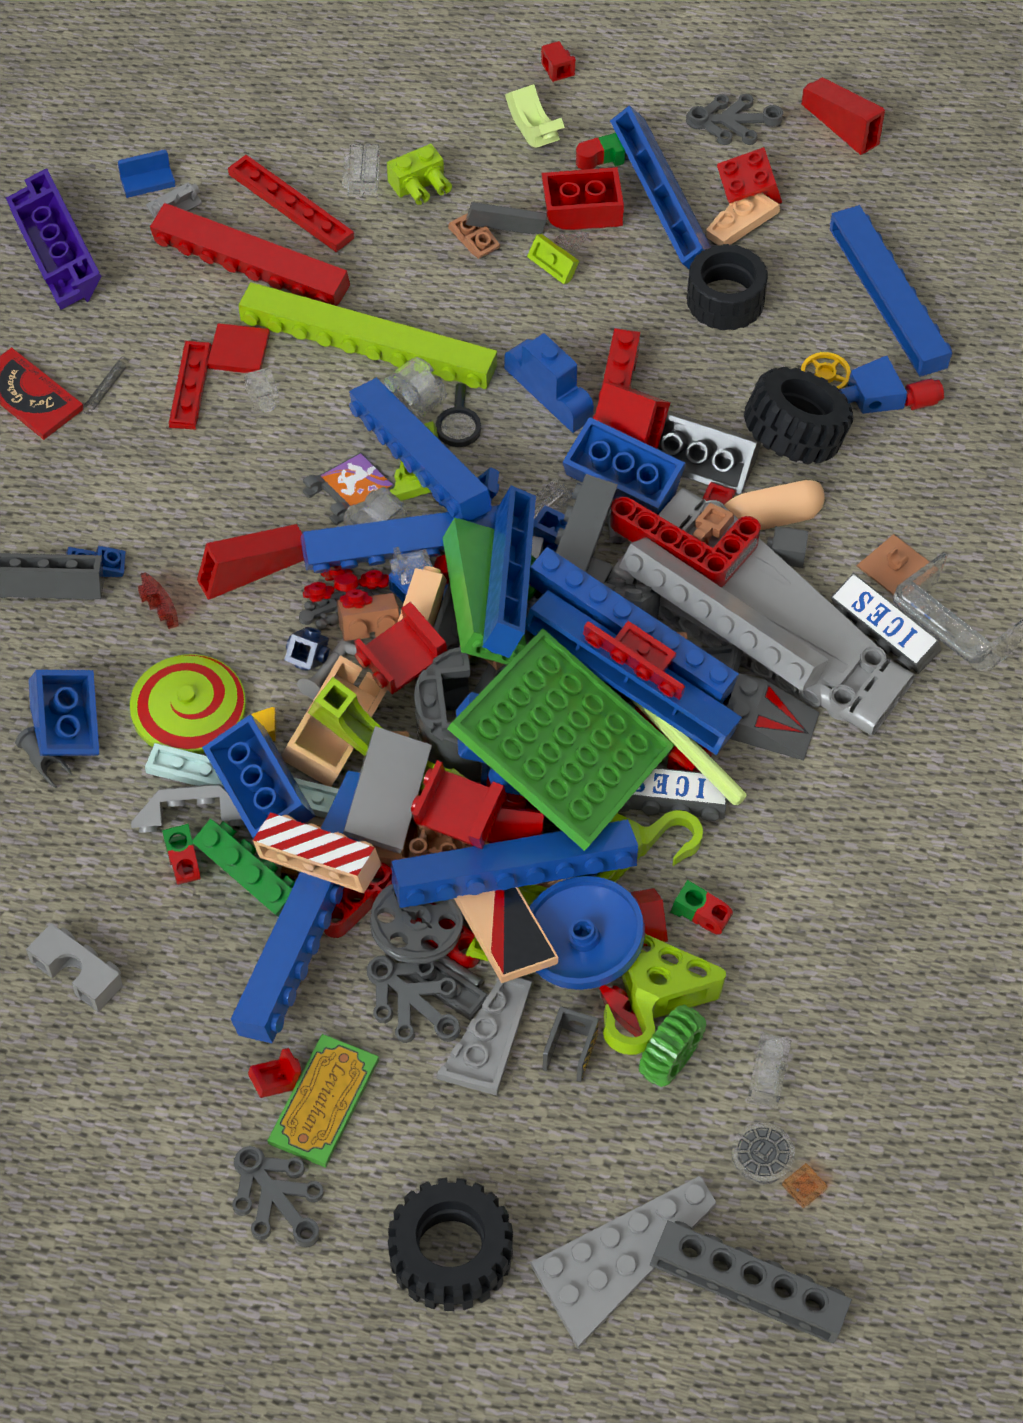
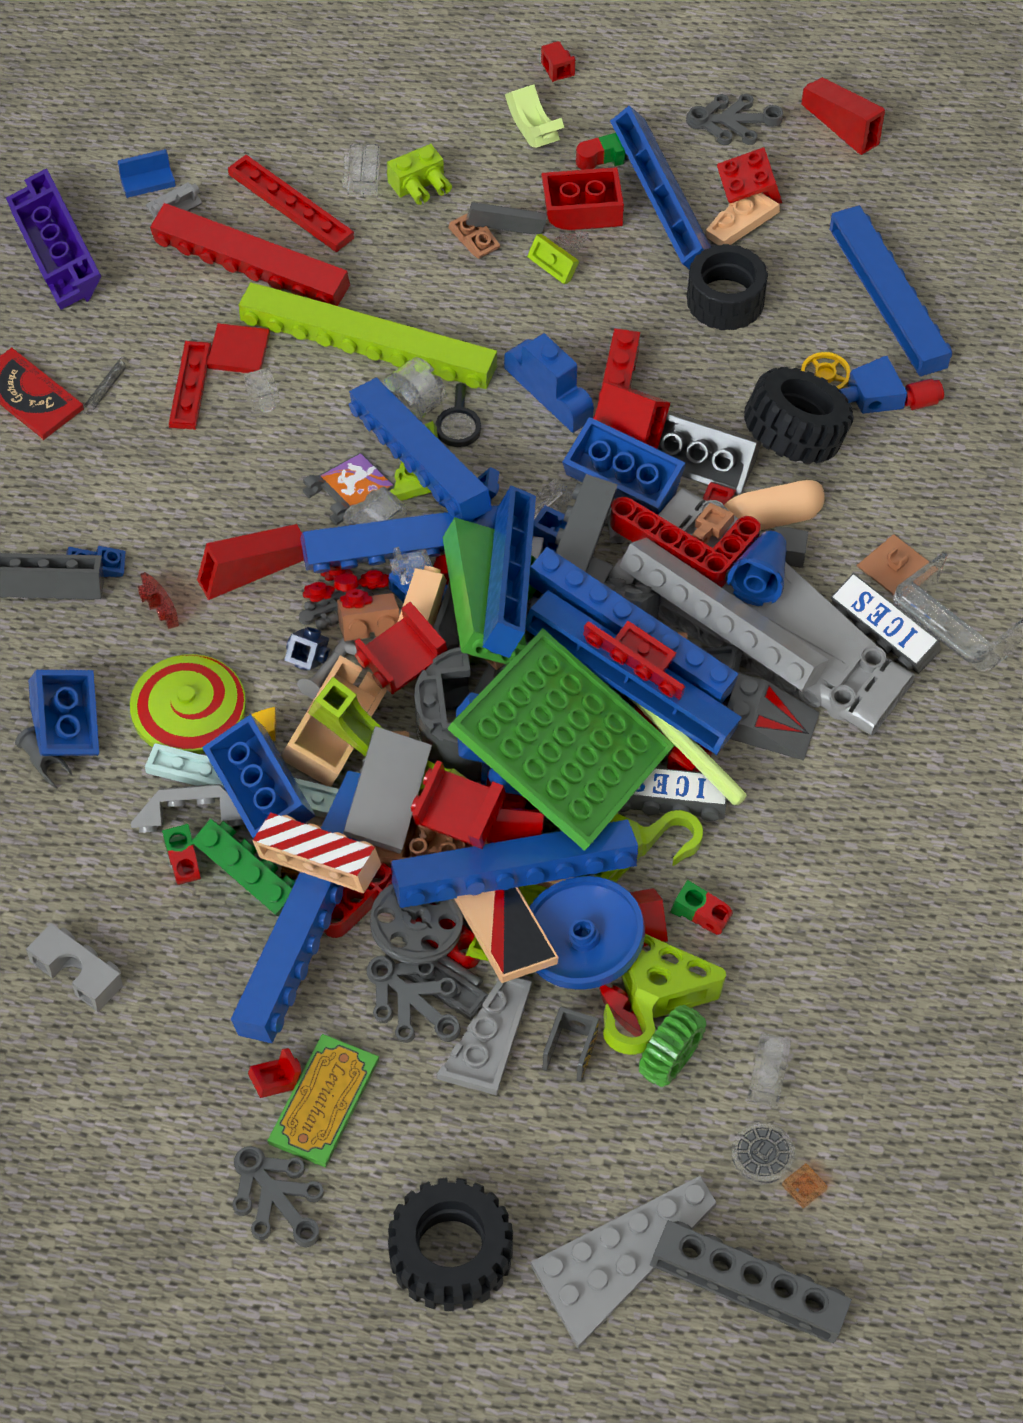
(760, 570): none -> blue cone

